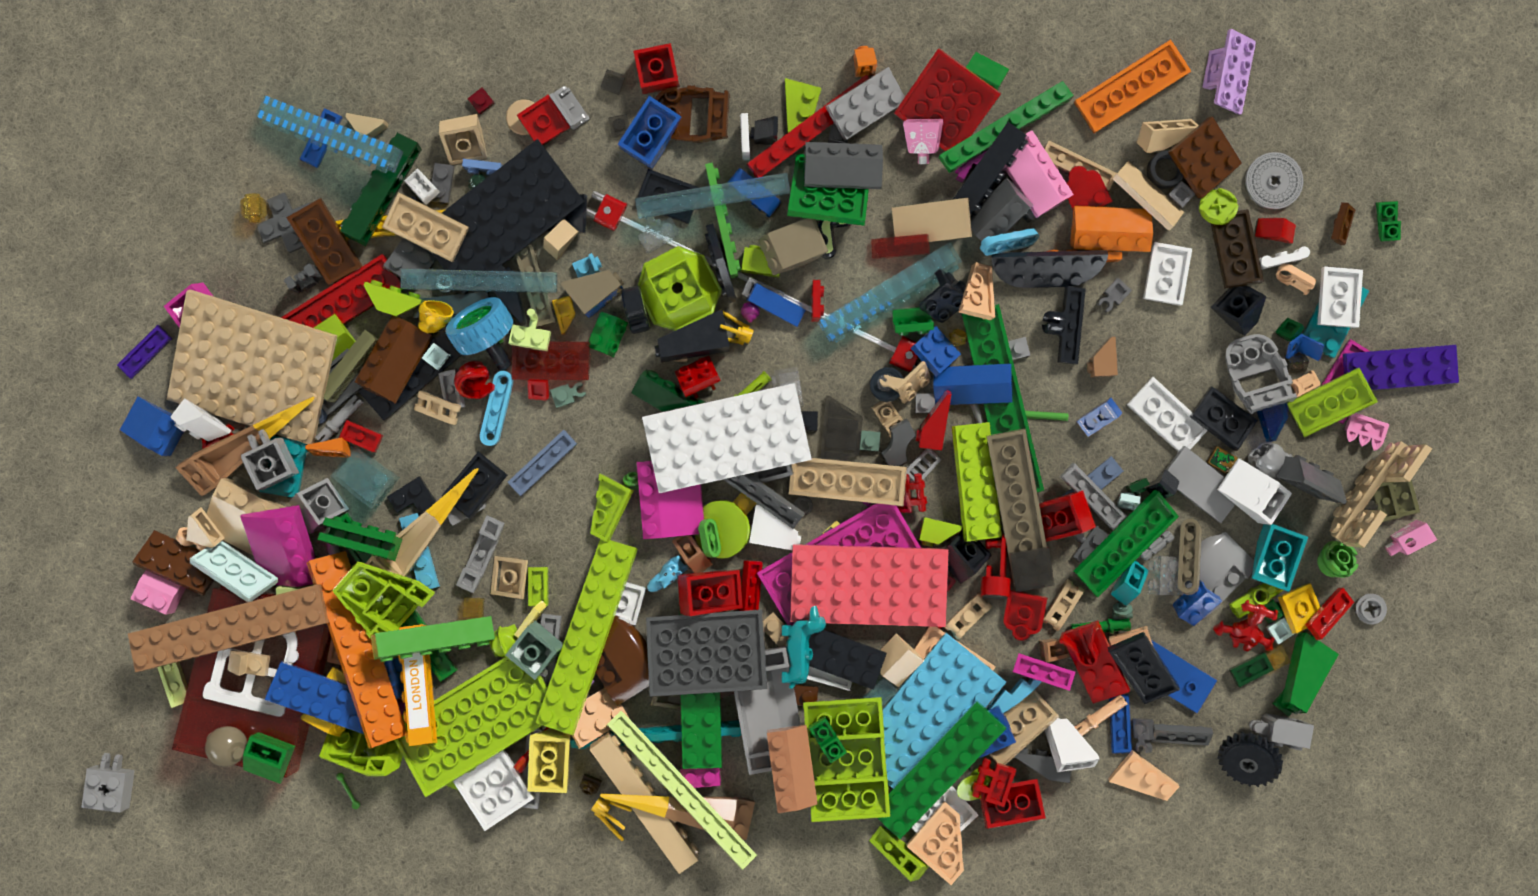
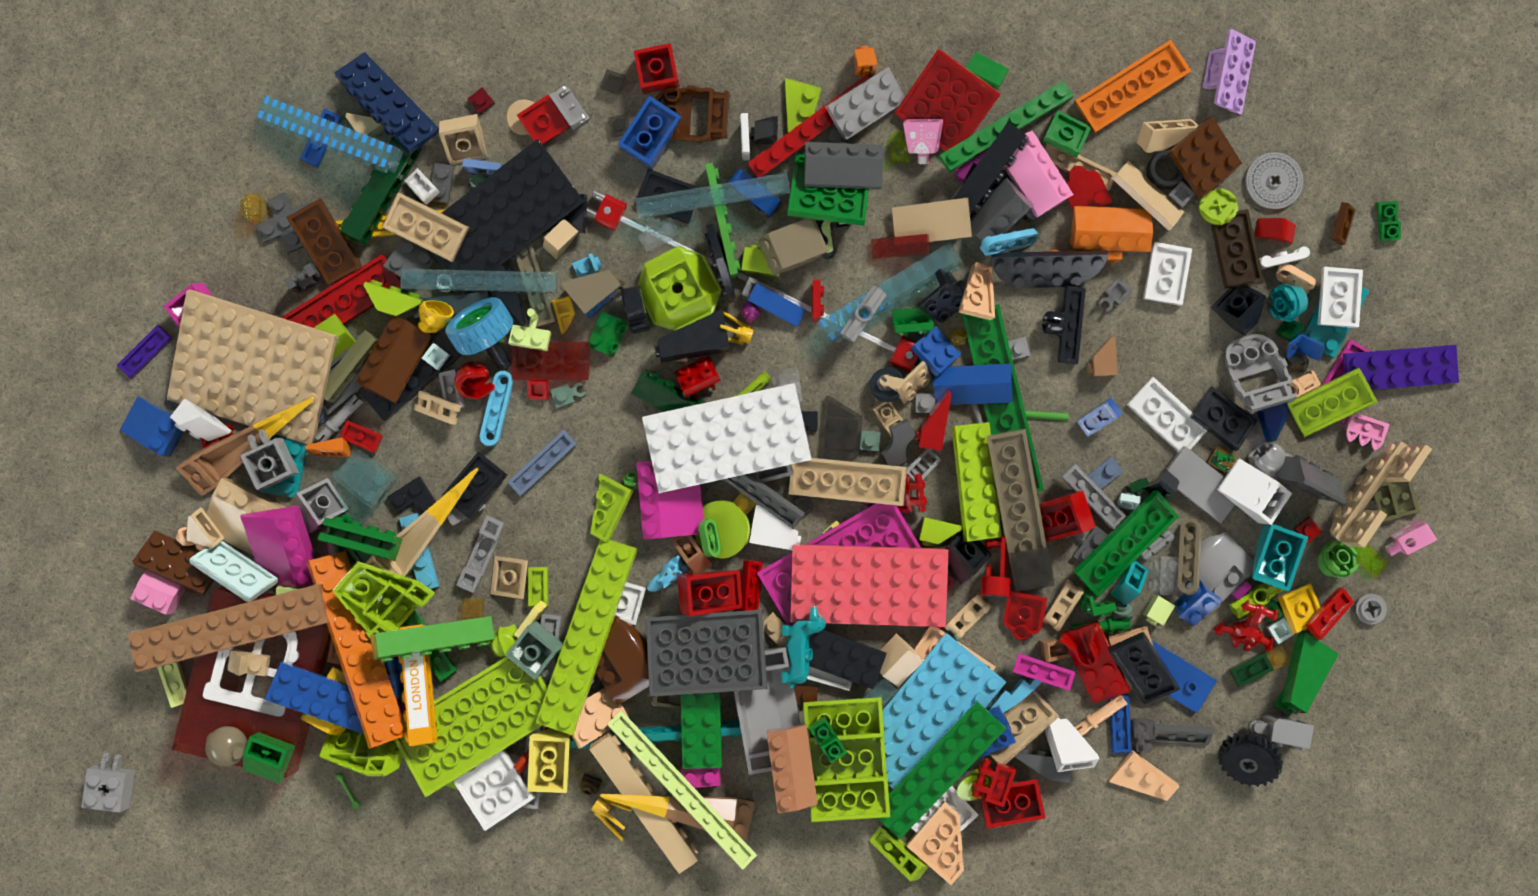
(386, 103): none -> dark blue plate
(856, 323): none -> light grey piece
(898, 142): none -> clear neon green plate
(1067, 133): none -> green plate
(1100, 608): none -> green bracket
(1158, 610): none -> yellowish green brick
(1240, 591): none -> magenta tile
(1287, 302): none -> teal cone
(1308, 528): none -> red plate
(1370, 560): none -> clear neon green plate

